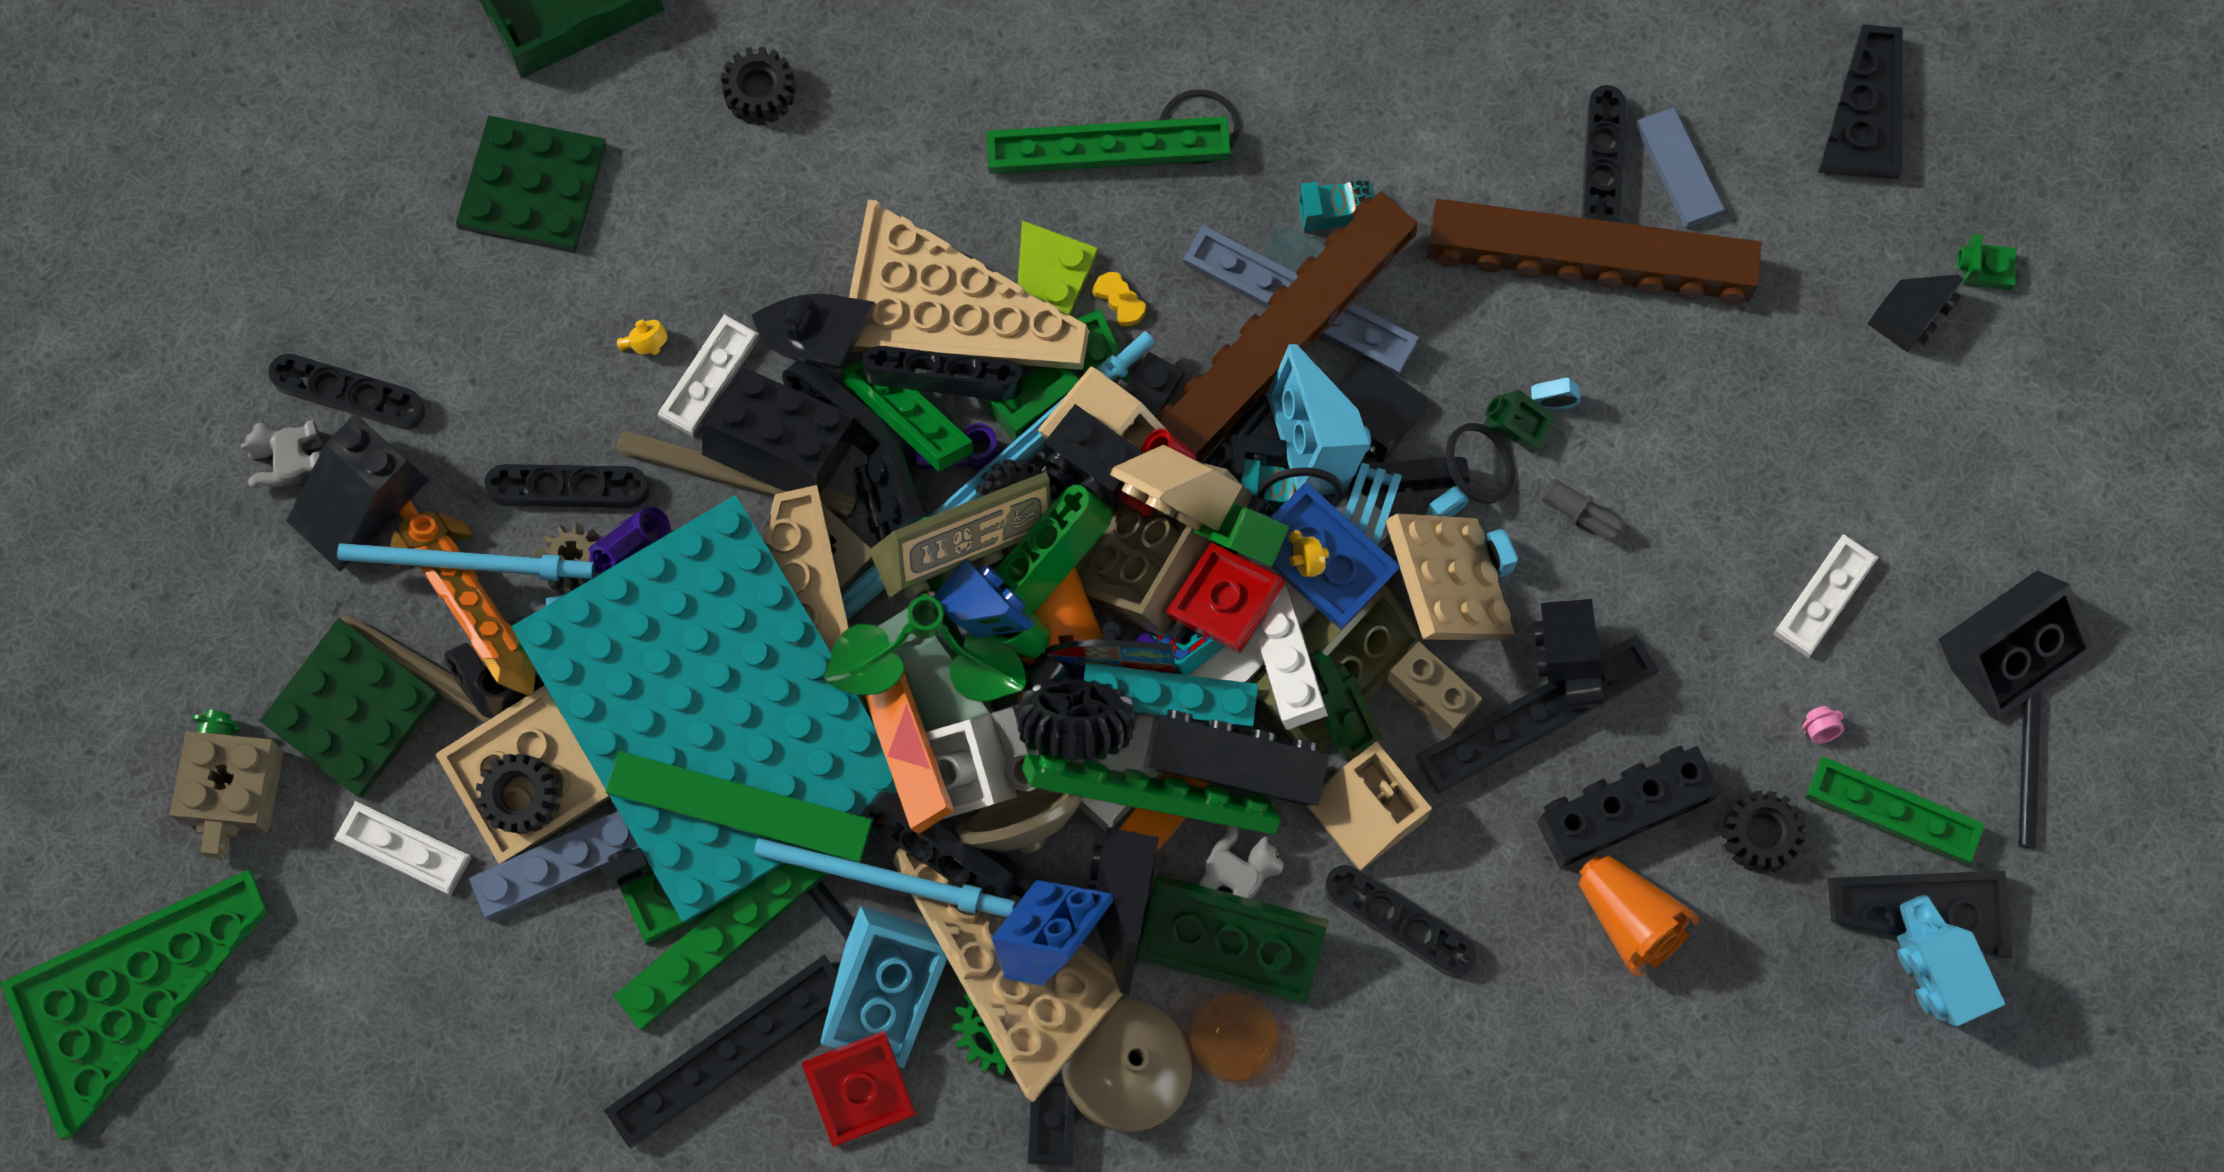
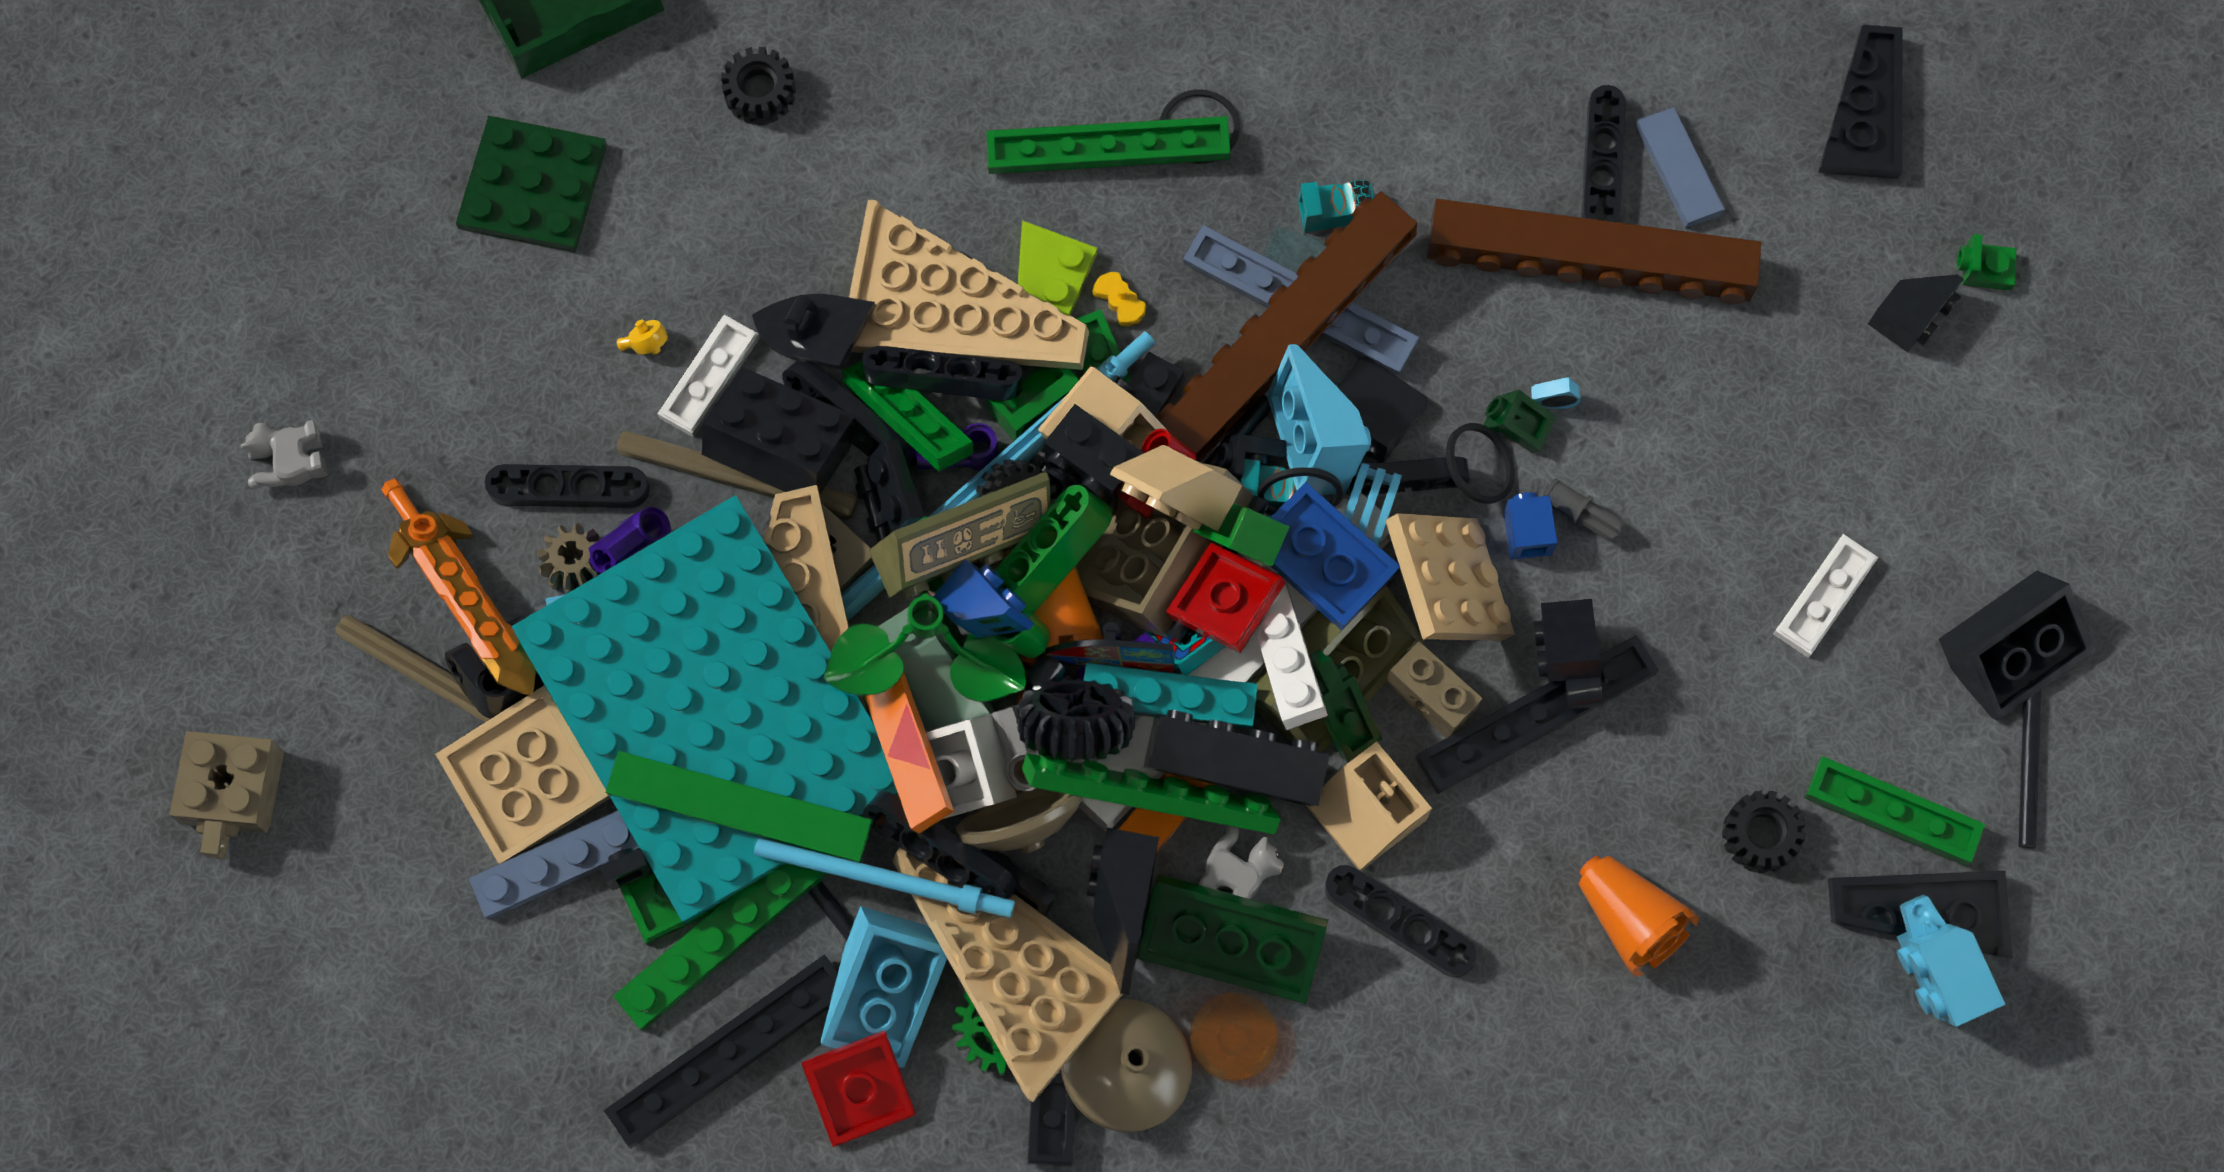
(111, 999): green wing -> none
(215, 723): green plate -> none
(349, 386): black beam -> none
(350, 708): dark green plate -> none
(353, 490): black slope -> none
(403, 848): white tile -> none
(493, 793): black tyre -> none
(548, 566): medium azure bar -> none
(1047, 930): blue slope -> none
(1307, 554): yellow piece -> none
(1448, 503): medium azure tile -> none
(1501, 552): medium azure tile -> none
(1530, 526): none -> blue brick
(1627, 806): black brick -> none
(1823, 724): bright pink plate -> none

